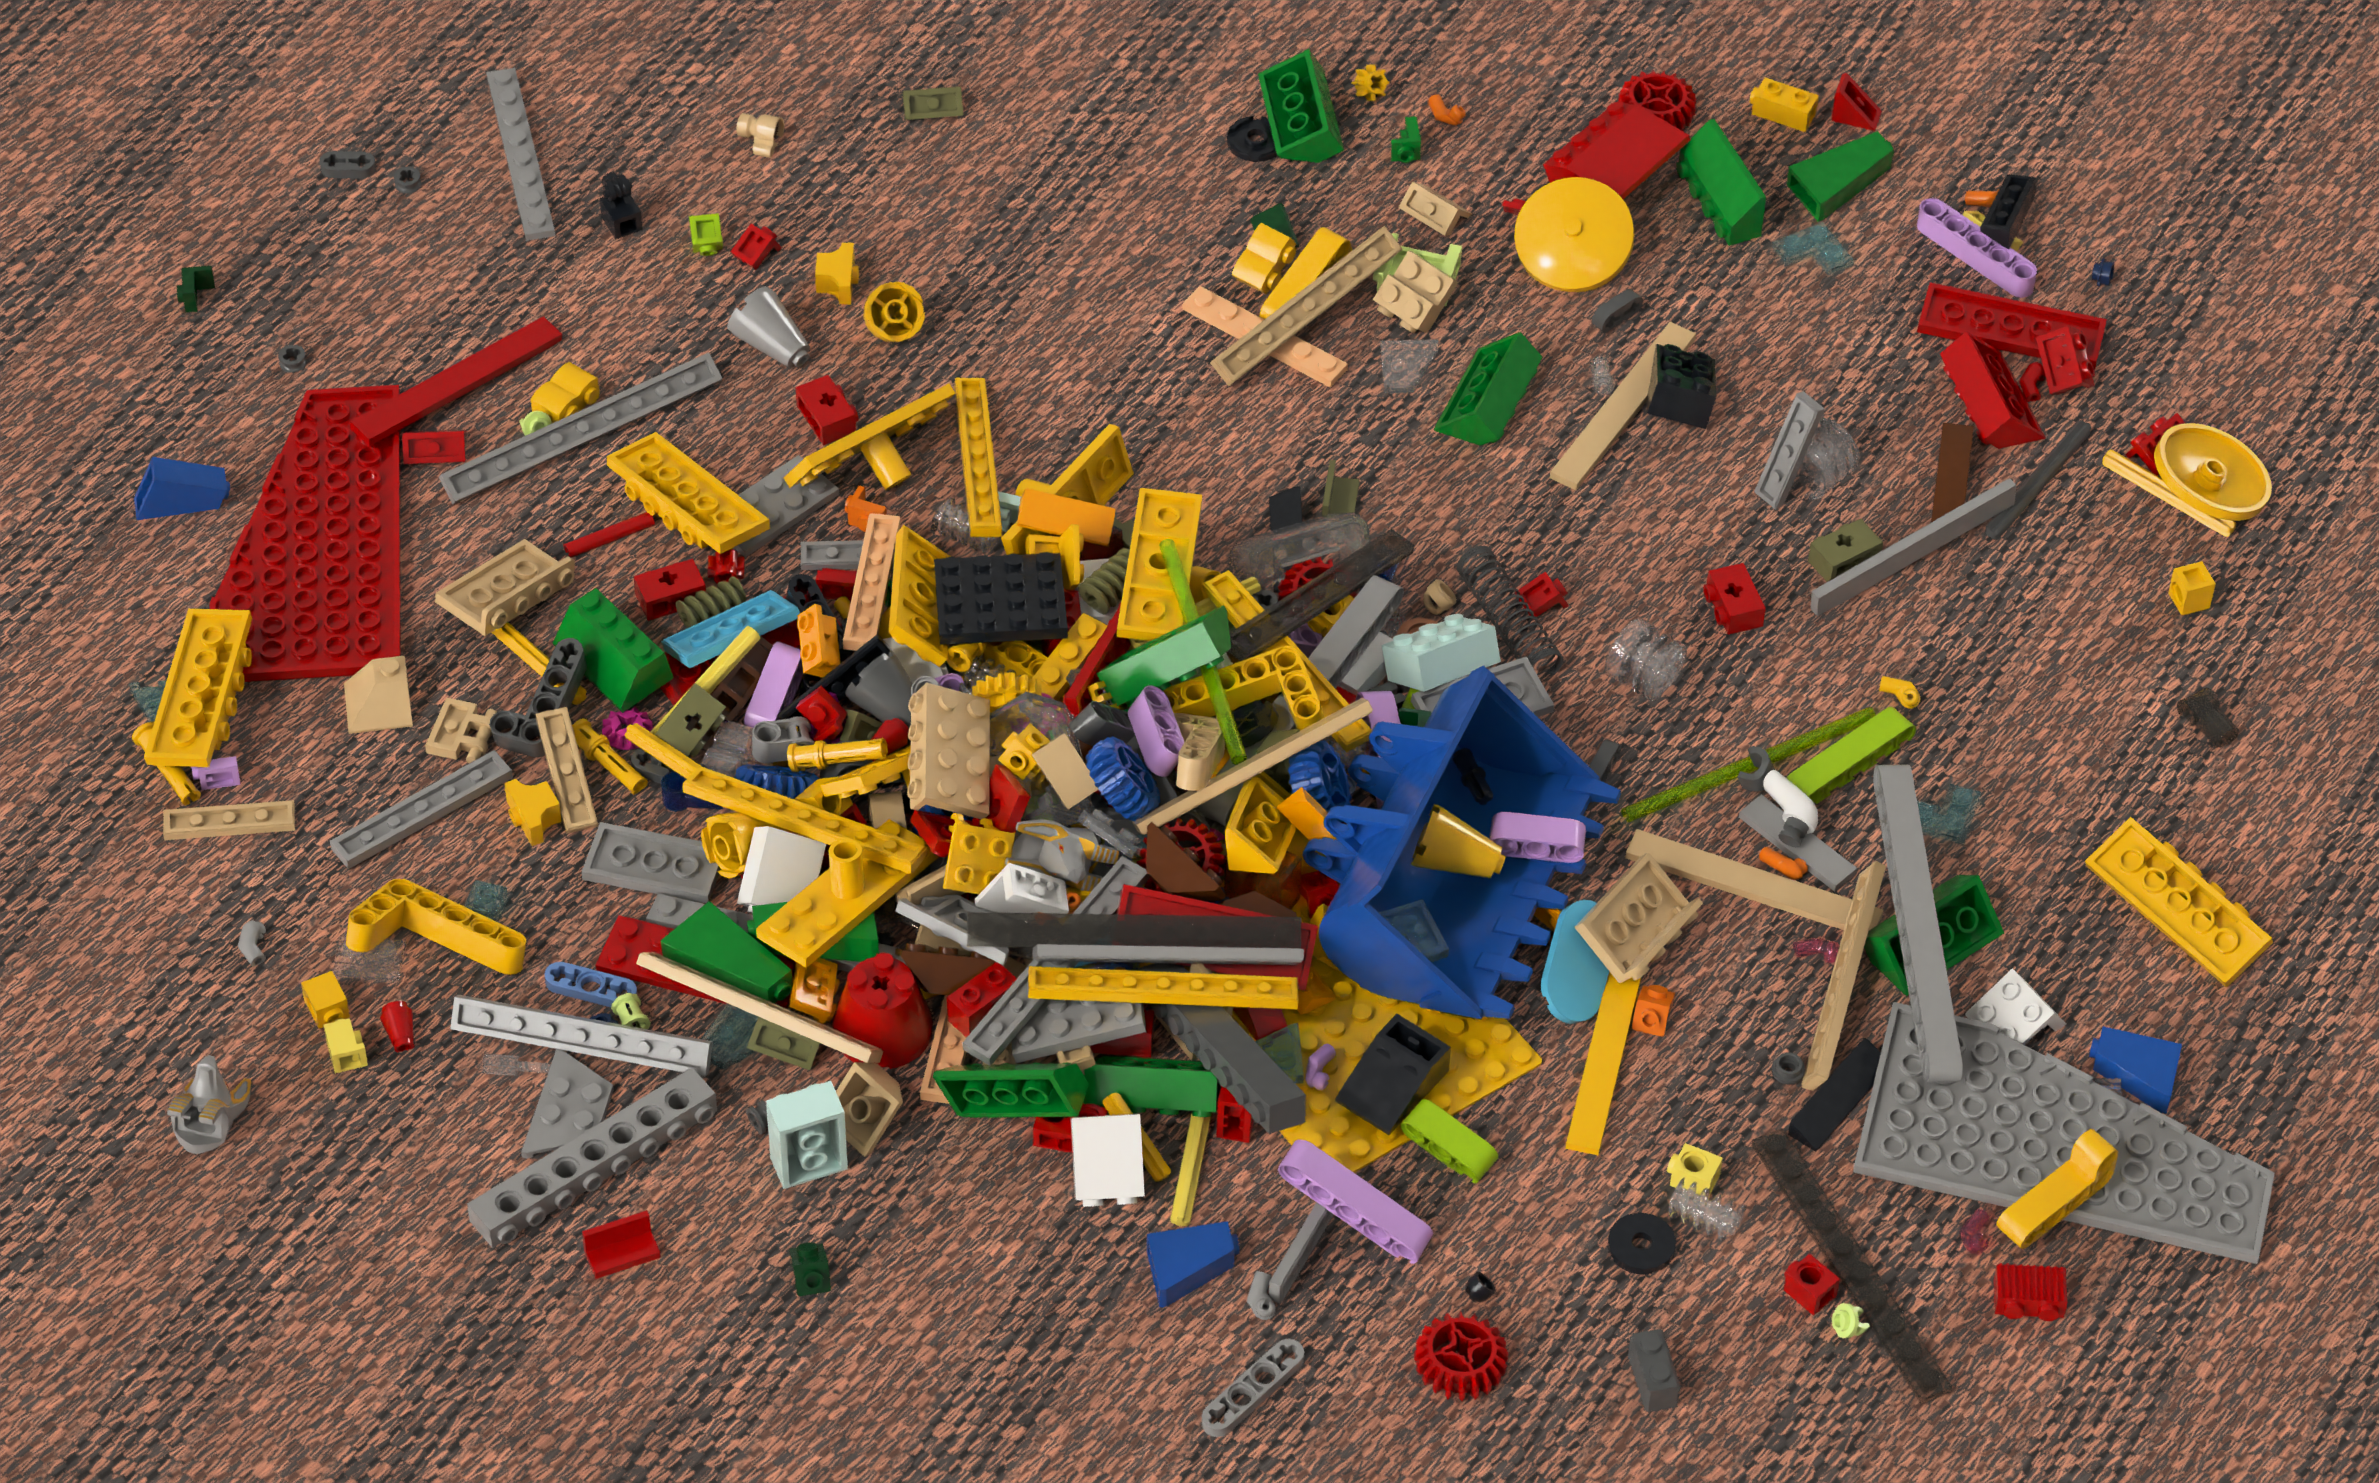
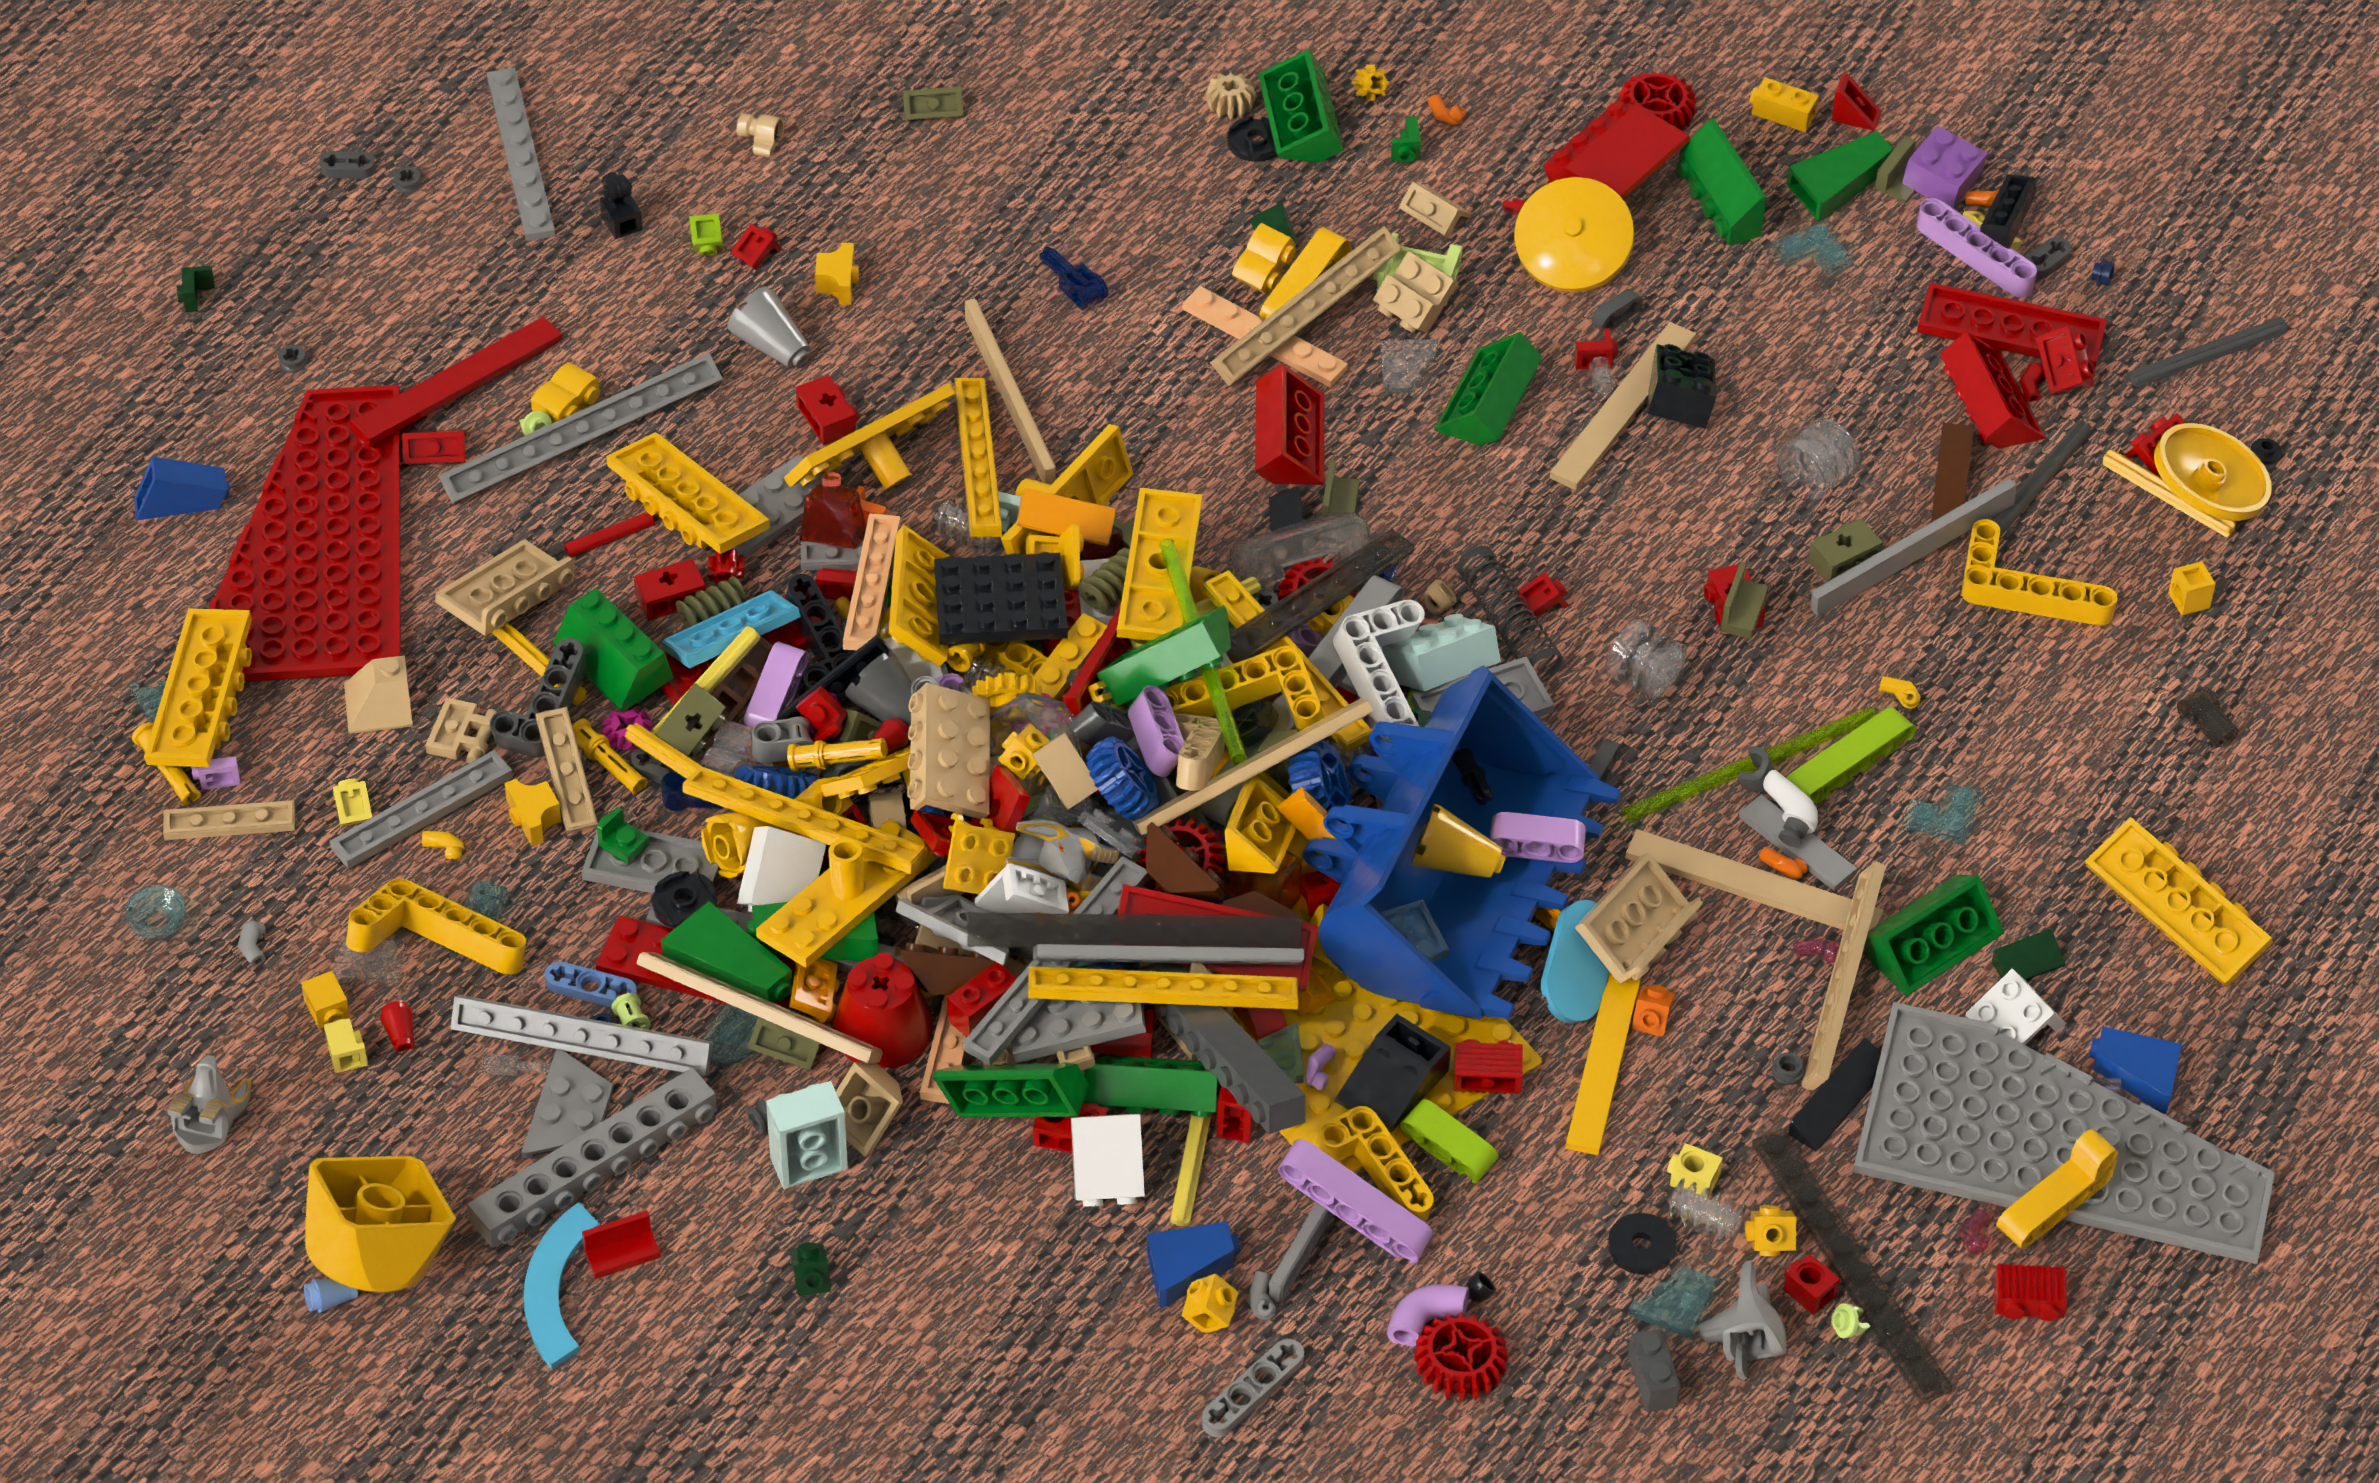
(155, 901): none -> clear light blue piece
(327, 1293): none -> light blue cone
(352, 802): none -> light yellow bracket
(374, 1221): none -> yellow piece
(443, 840): none -> yellow arm
(544, 1283): none -> medium azure tile
(620, 837): none -> green bracket
(681, 884): none -> black tile
(818, 641): light orange bracket -> none
(833, 514): none -> clear red torso
(894, 312): yellow cylinder -> none
(1010, 392): none -> tan tile
(1076, 282): none -> clear blue connector
(1151, 1157): yellow axle -> none
(1210, 1303): none -> yellow brick
(1230, 95): none -> tan gear
(1289, 429): none -> red slope
(1377, 672): none -> white beam
(1412, 1193): none -> yellow beam
(1423, 1306): none -> lavender cylinder
(1488, 1067): none -> red brick
(1588, 350): none -> red bracket
(1676, 1303): none -> clear light blue wing
(1743, 605): none -> olive panel
(1748, 1325): none -> light grey piece
(1779, 1239): none -> yellow brick
(1789, 450): light grey tile -> none
(1892, 171): none -> olive panel
(1917, 924): light grey beam -> none
(1944, 167): none -> medium lavender brick
(2029, 592): none -> yellow beam
(2029, 956): none -> dark green slope
(2053, 261): none -> dark grey beam
(2208, 352): none -> dark grey axle
(2266, 456): none -> black plate

